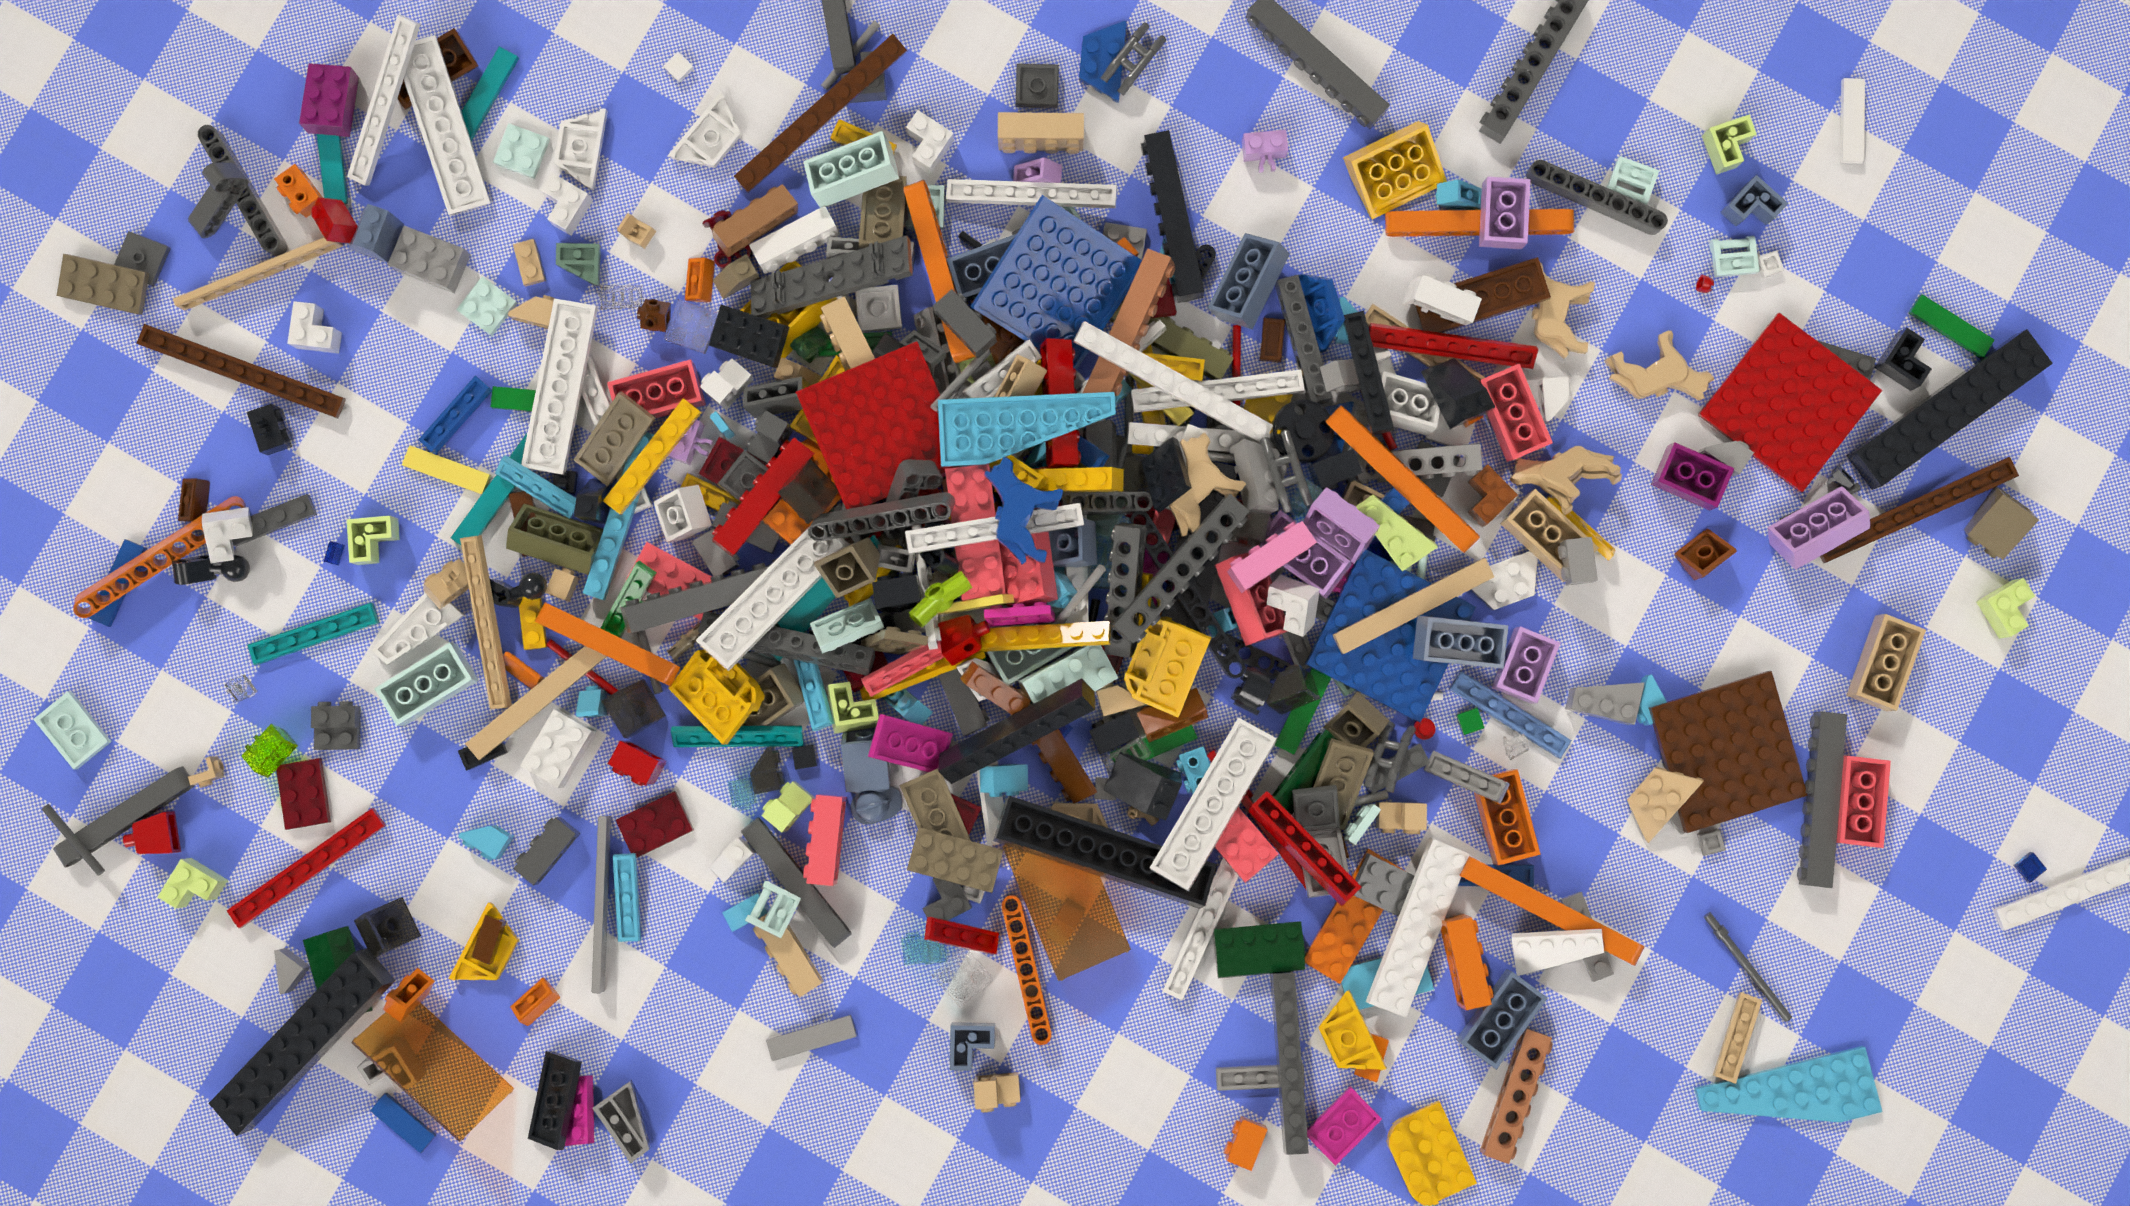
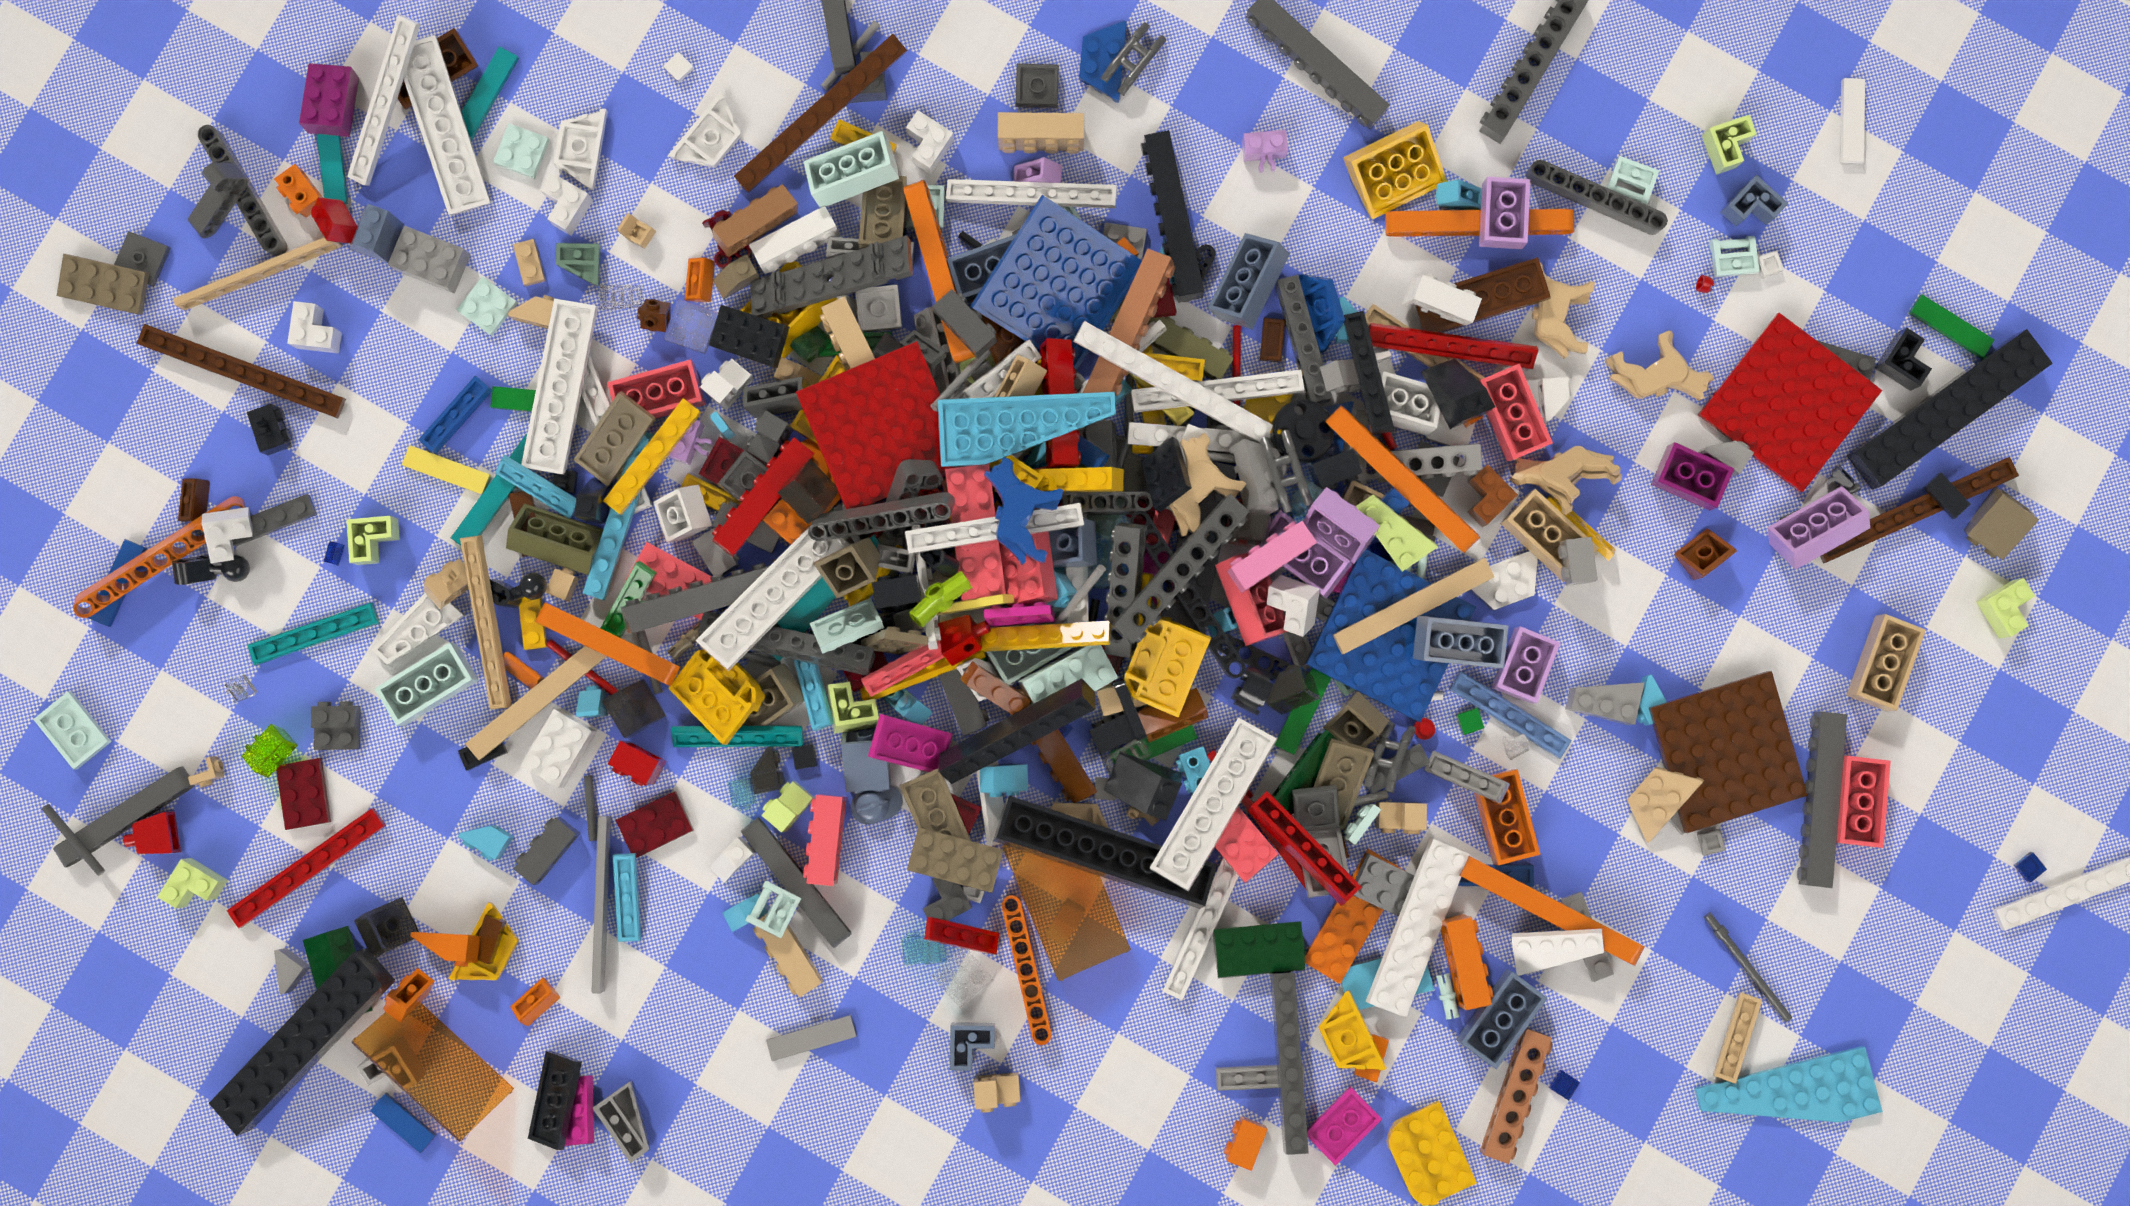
(451, 947): none -> orange slope
(590, 808): none -> dark grey bar
(1130, 710): none -> black beam
(1447, 996): none -> light aqua pin
(1564, 1084): none -> clear blue tile
(1946, 495): none -> black tile

